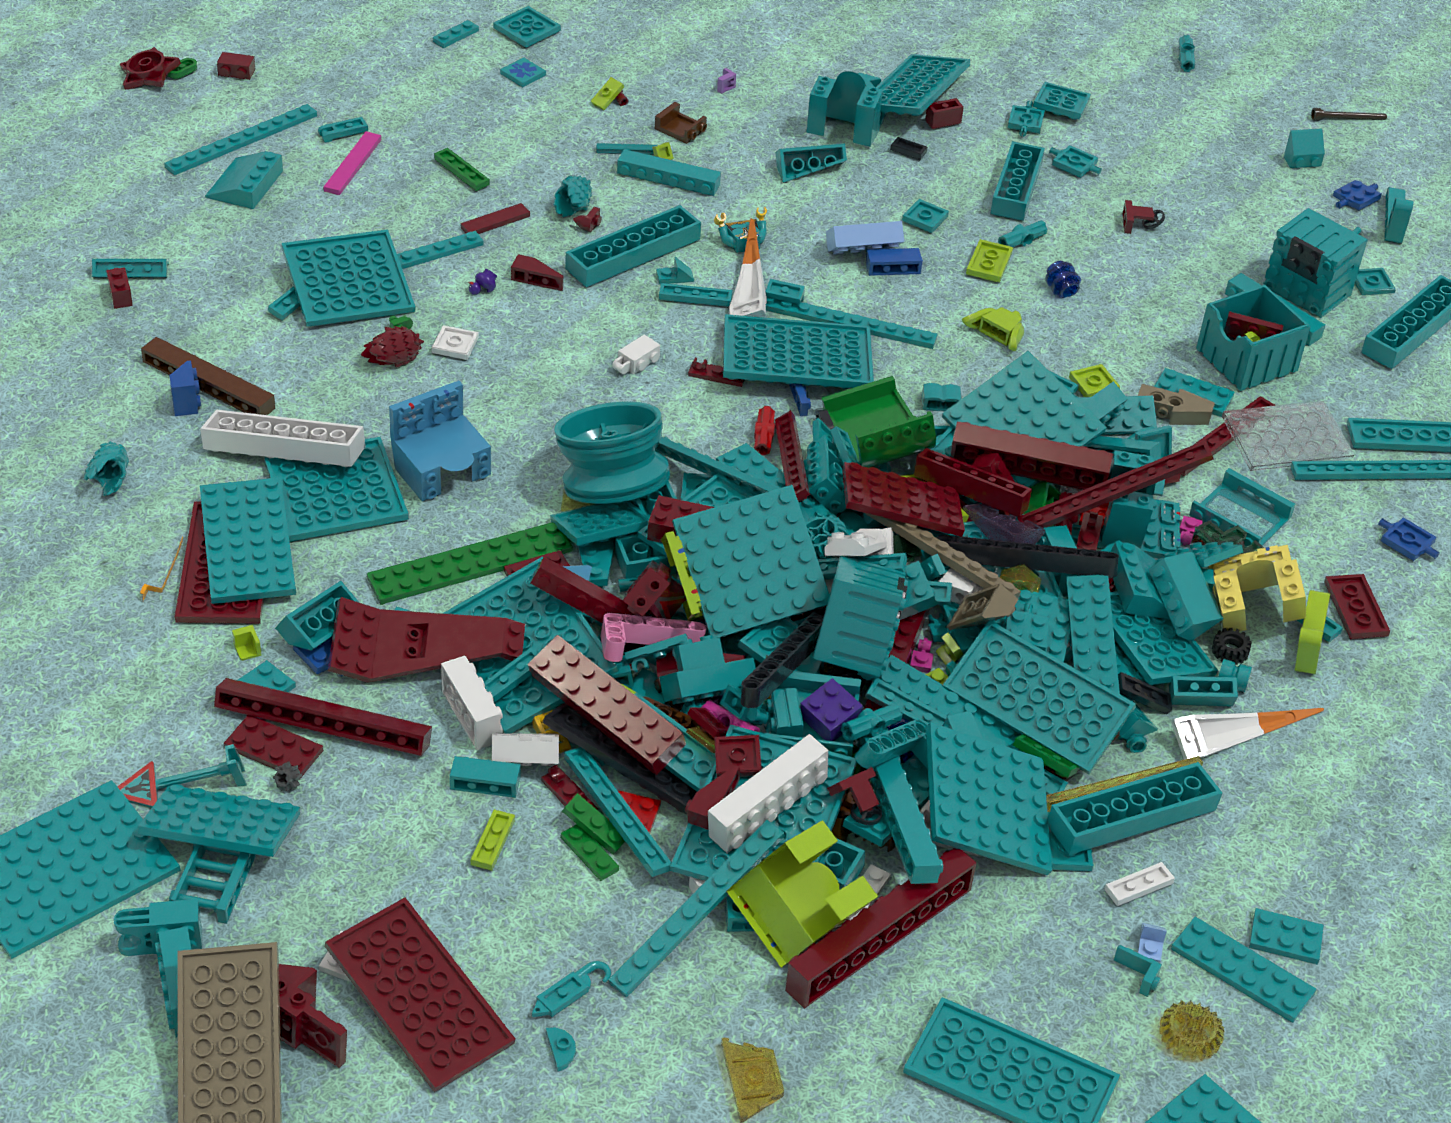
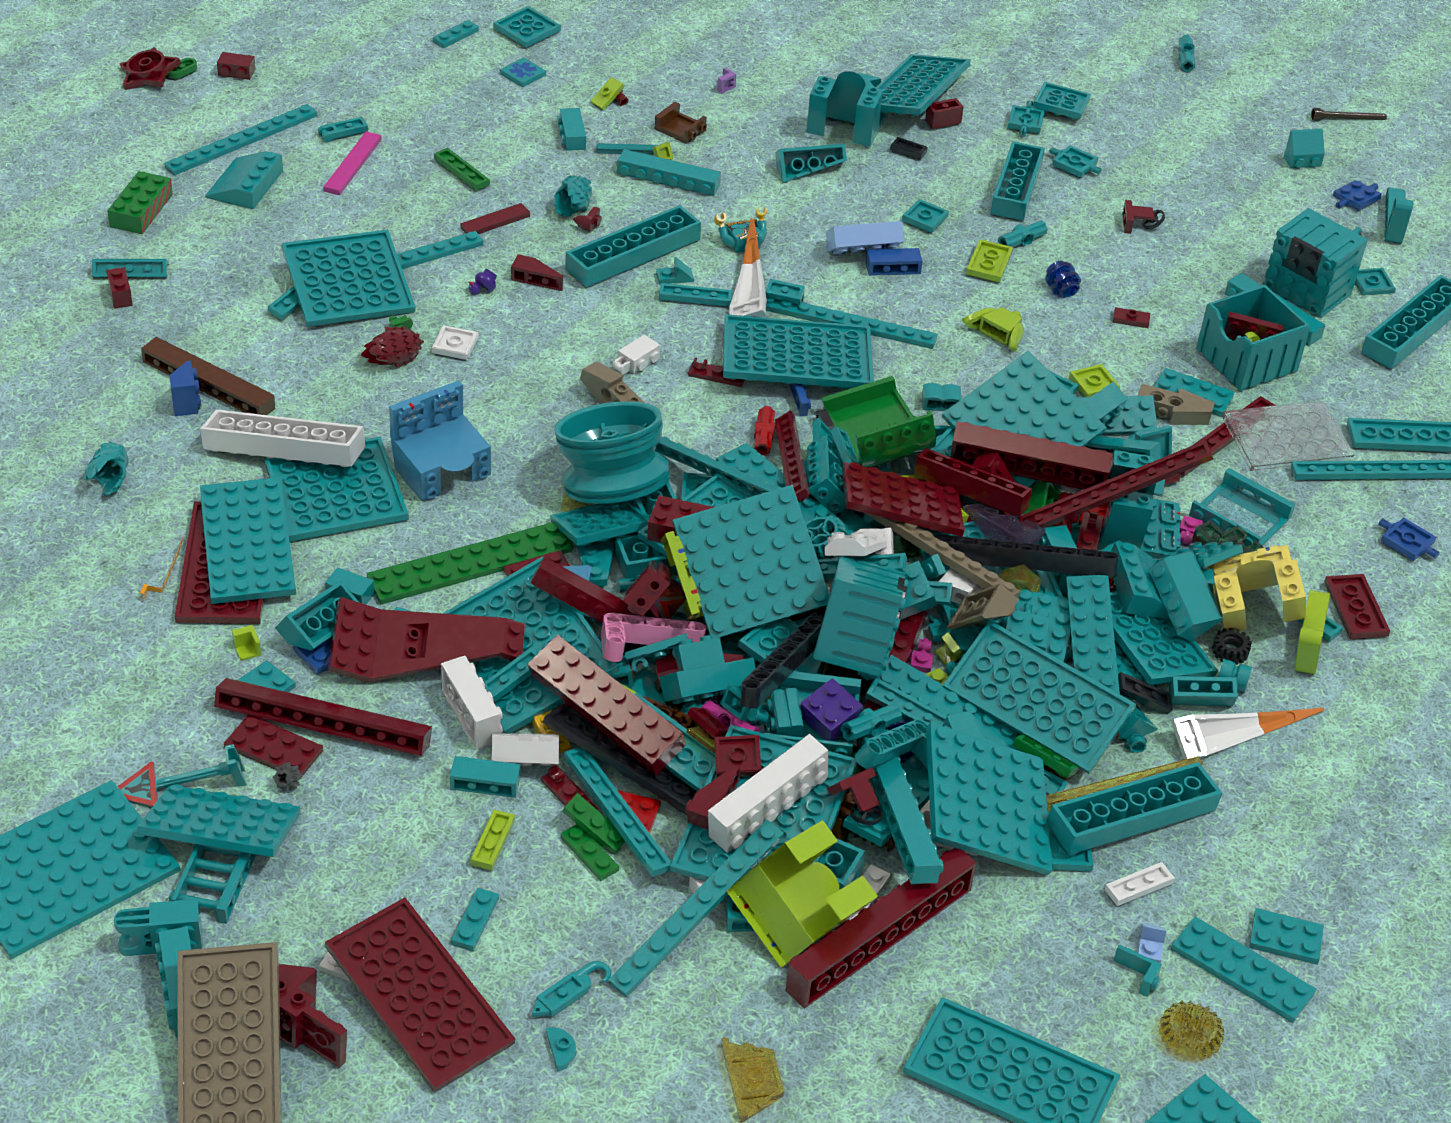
(140, 202): none -> green brick
(358, 585): none -> teal brick
(475, 919): none -> teal plate
(571, 129): none -> teal brick
(607, 384): none -> dark tan brick
(1131, 317): none -> dark red plate

